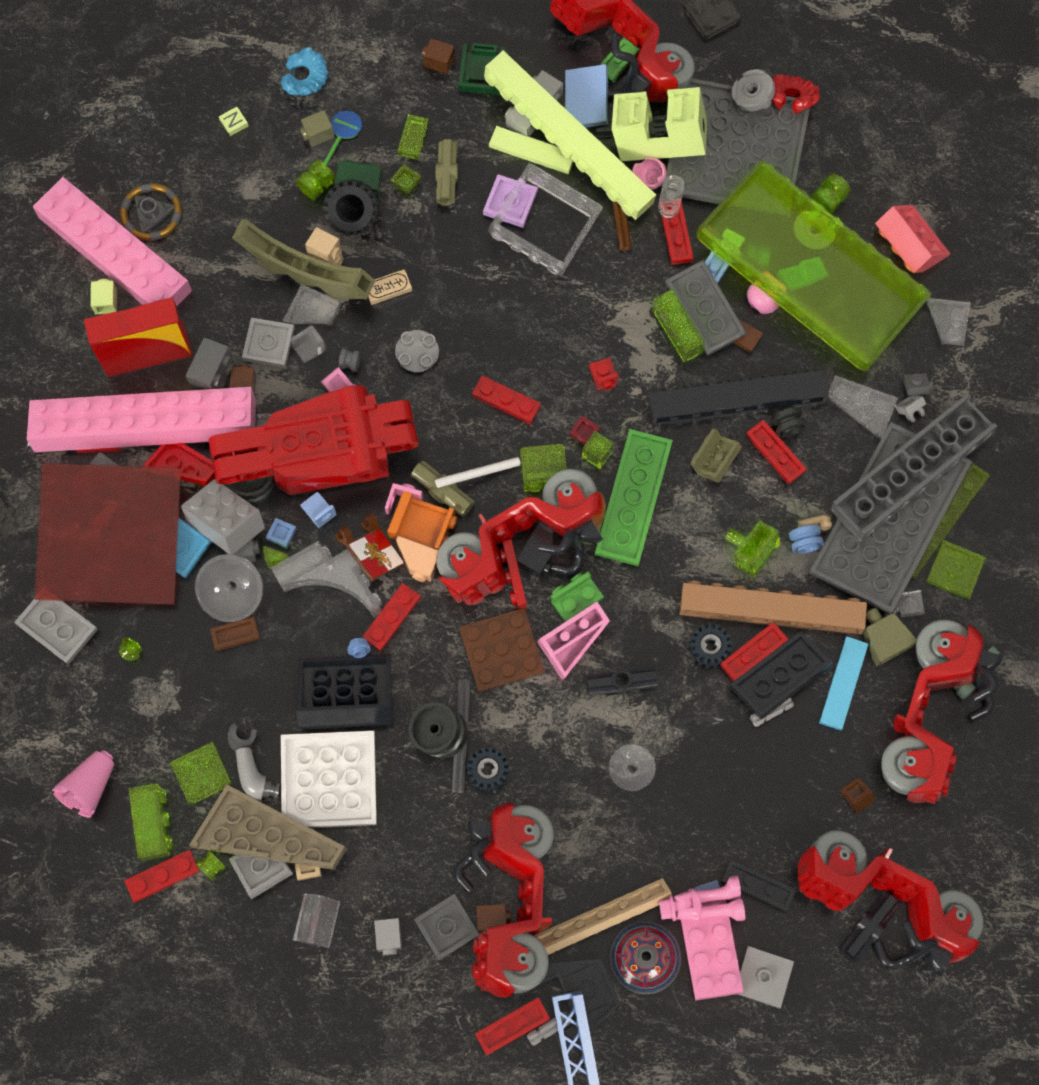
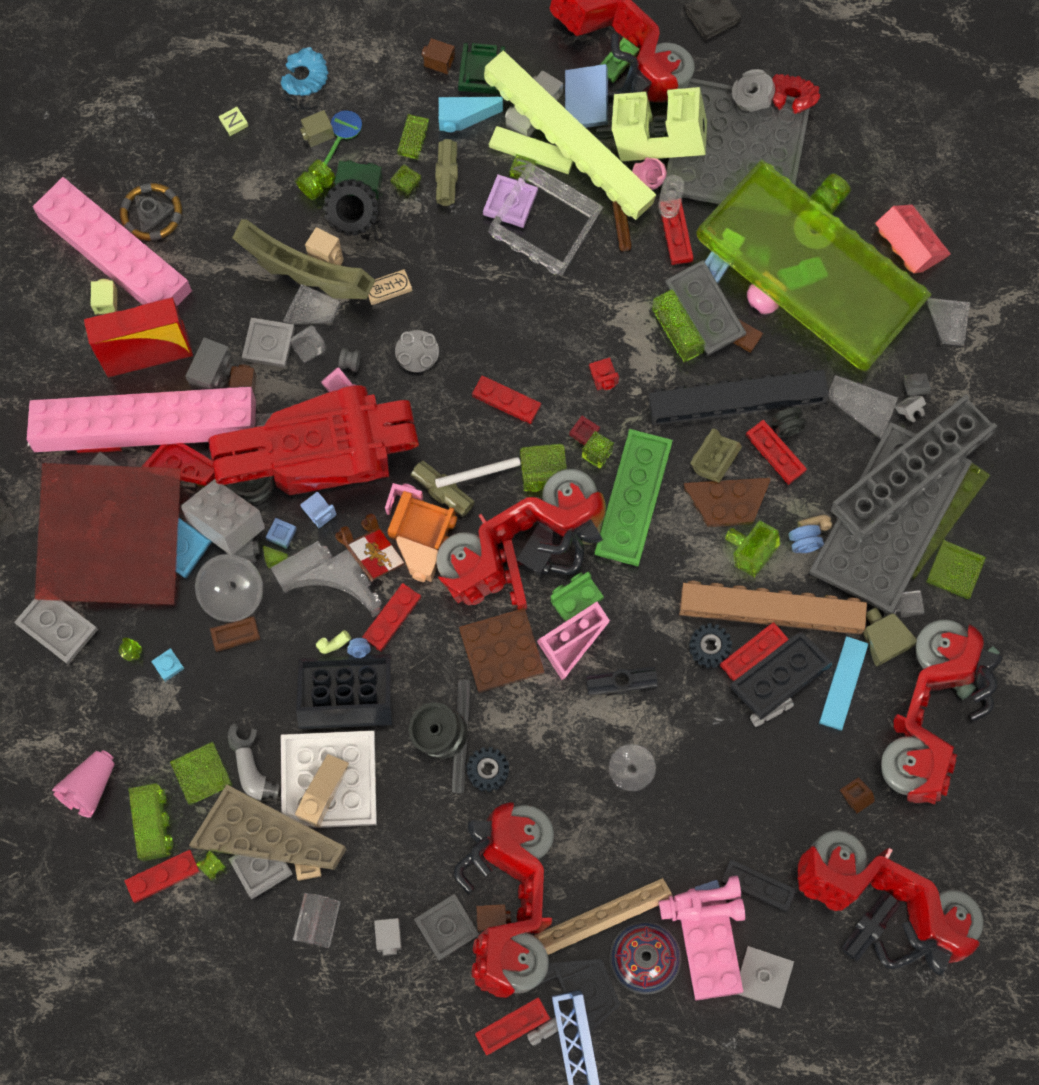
(167, 665): none -> medium azure plate
(321, 791): none -> tan slope
(337, 642): none -> yellowish green arm
(462, 112): none -> medium azure slope
(519, 165): none -> clear neon green tile
(728, 501): none -> reddish brown wing

